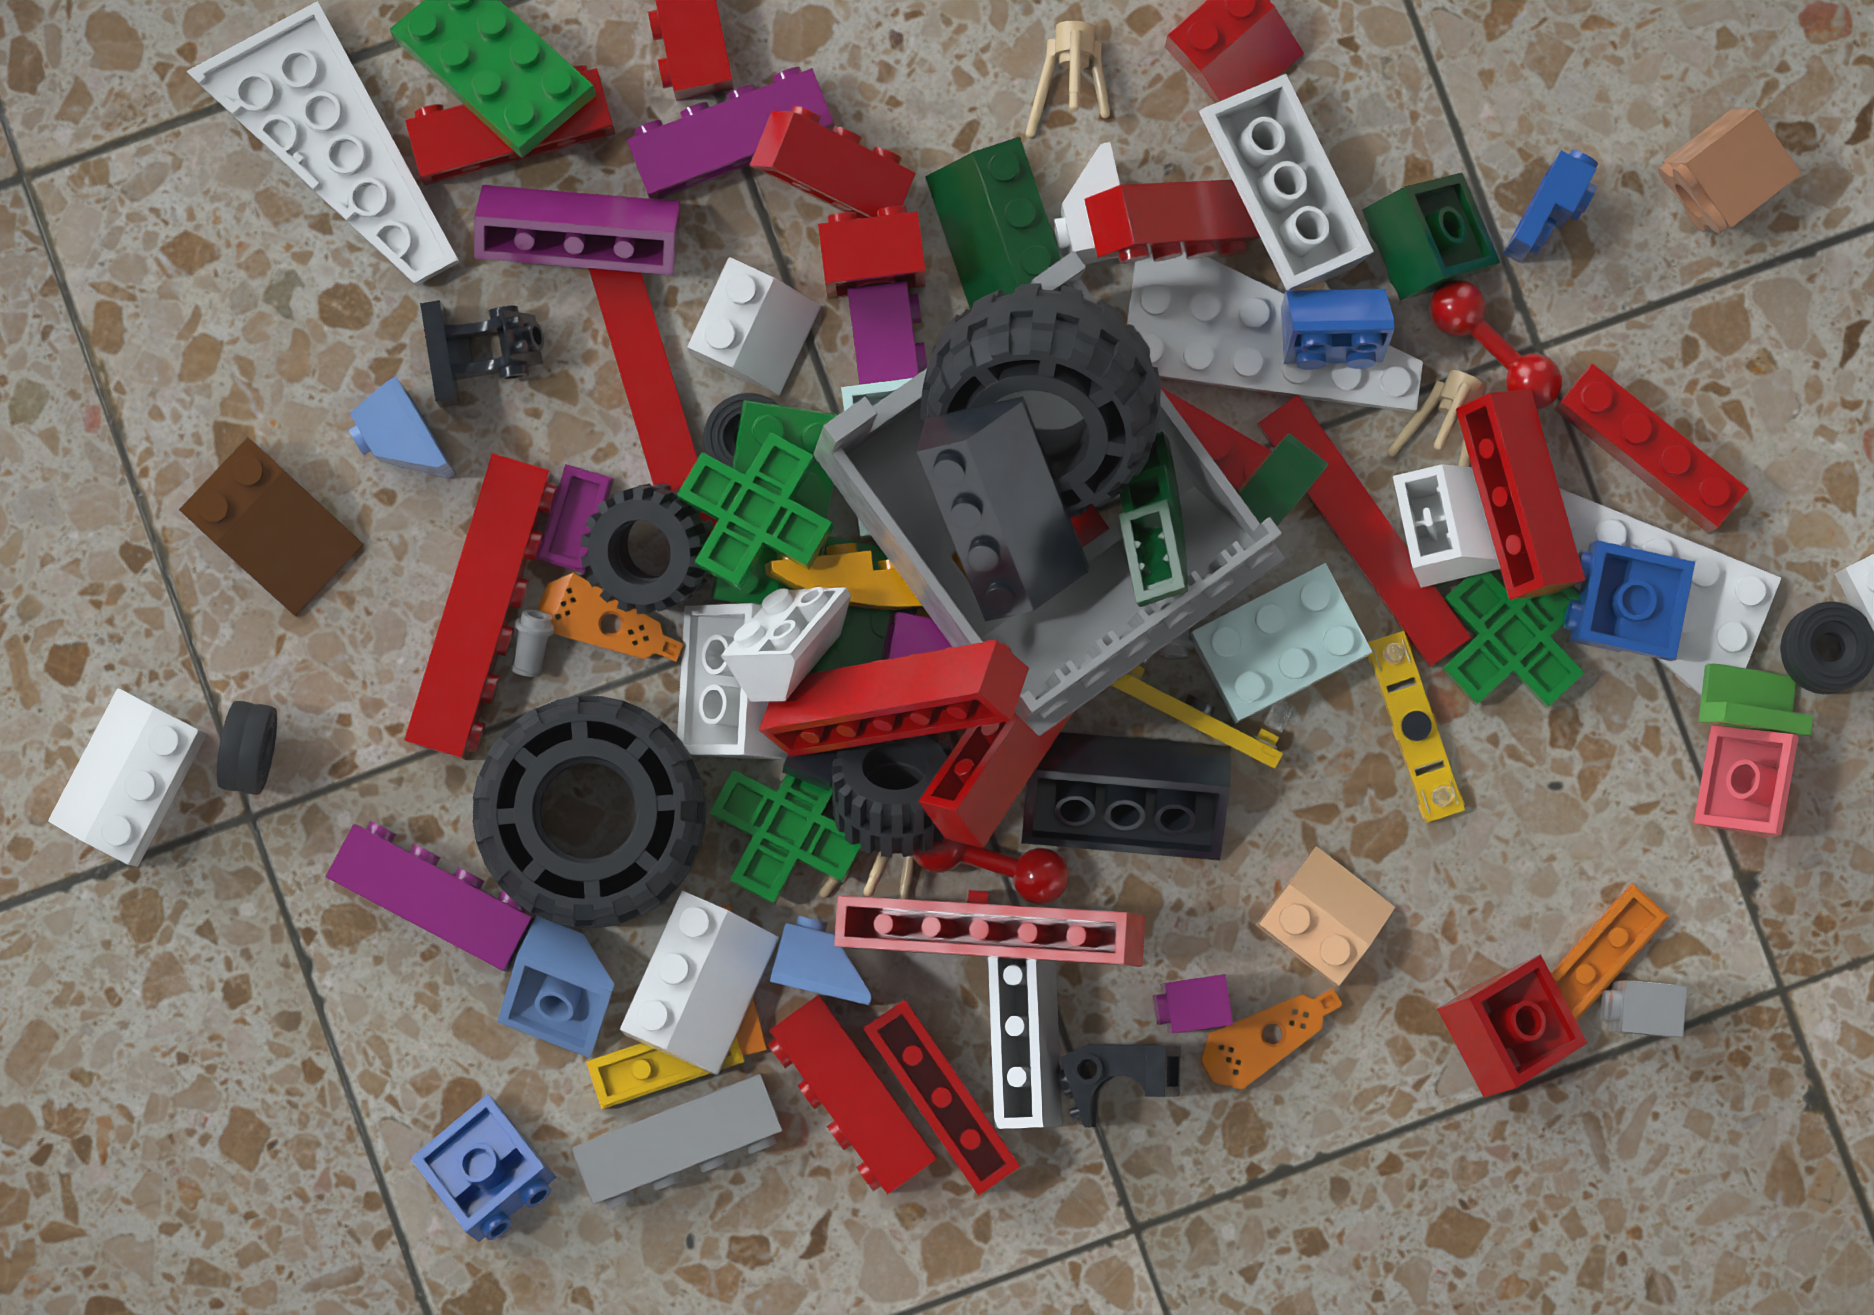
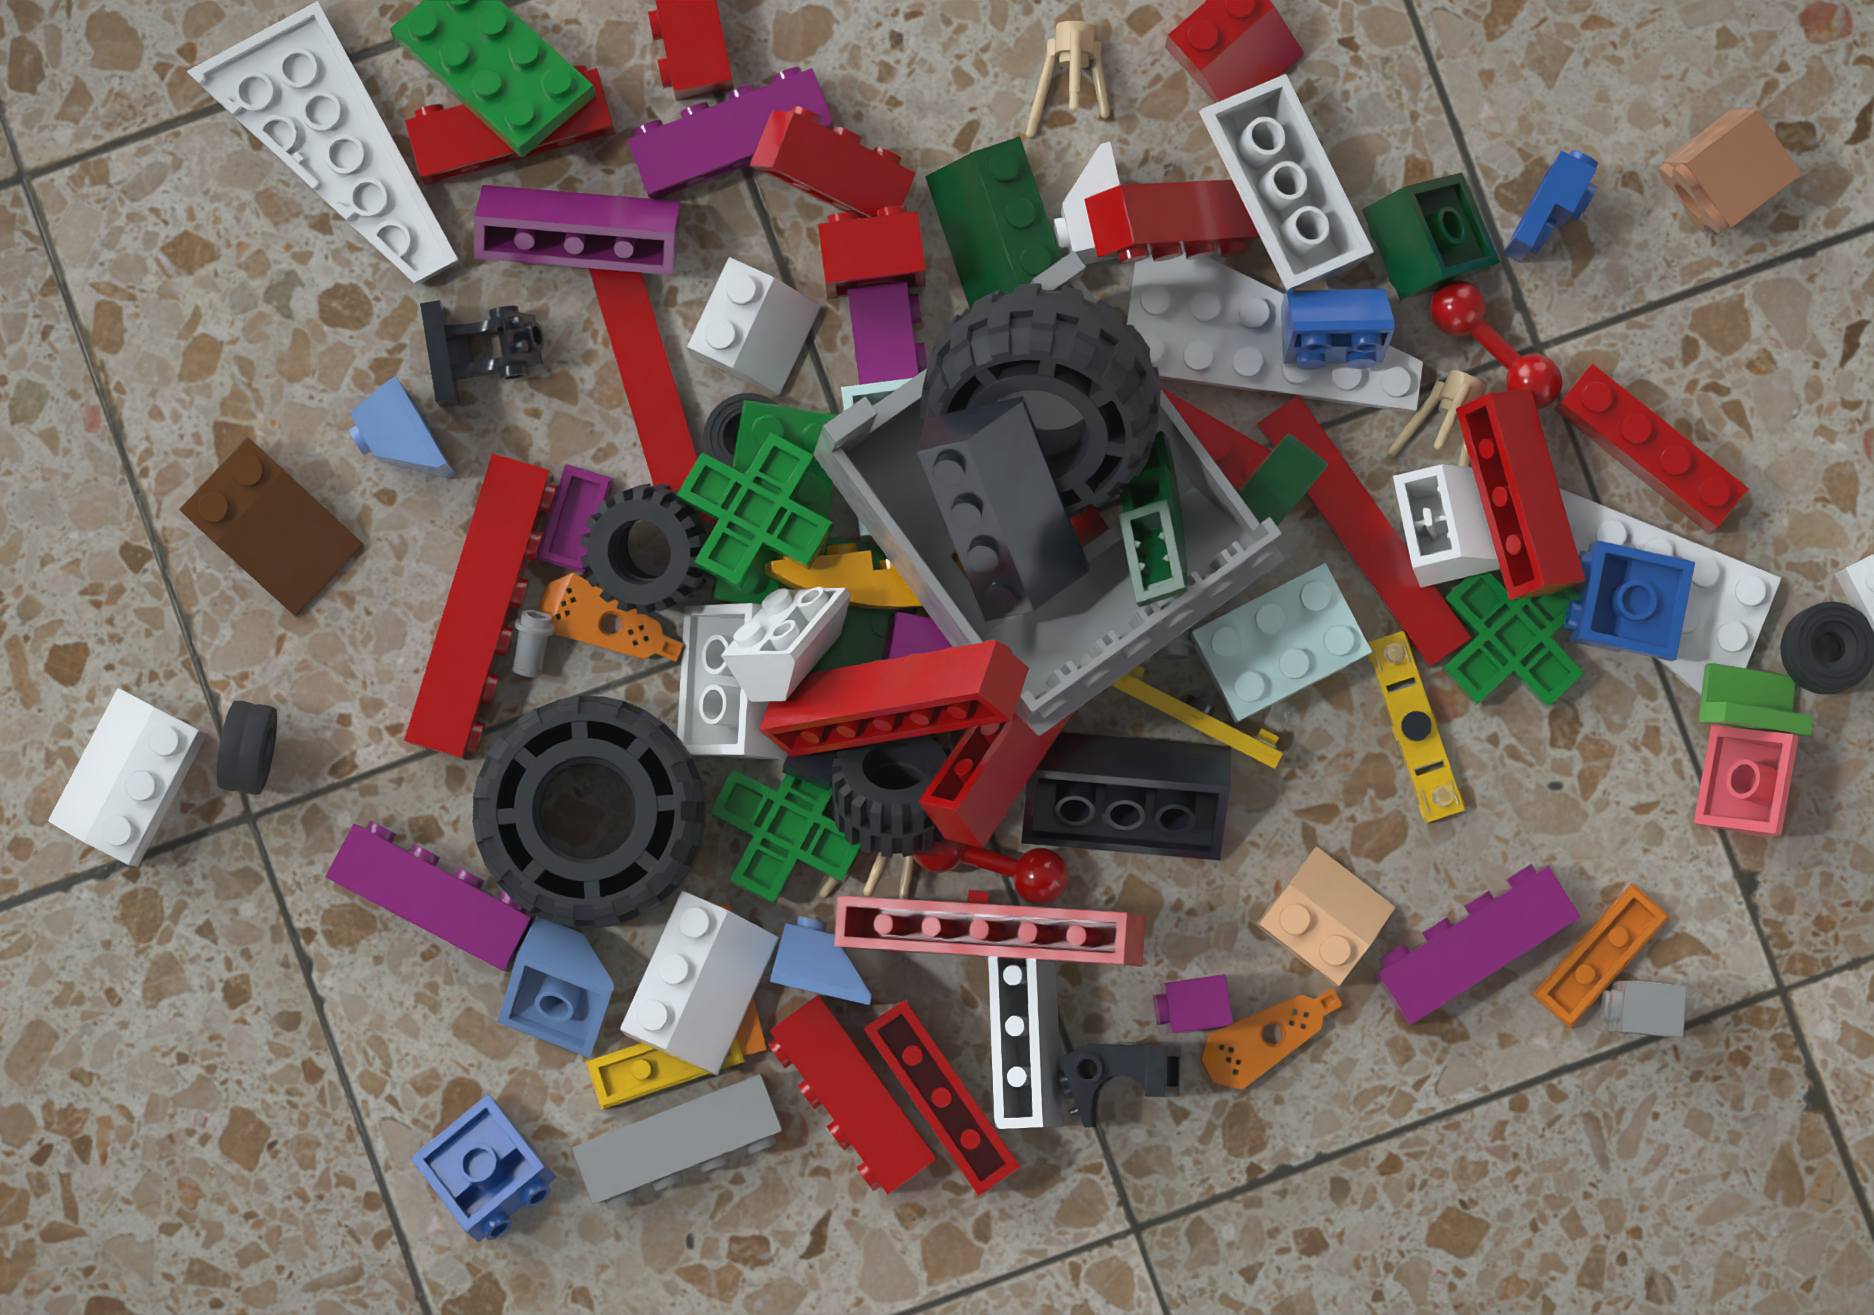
(1477, 944): none -> magenta brick
(1512, 1026): red slope -> none

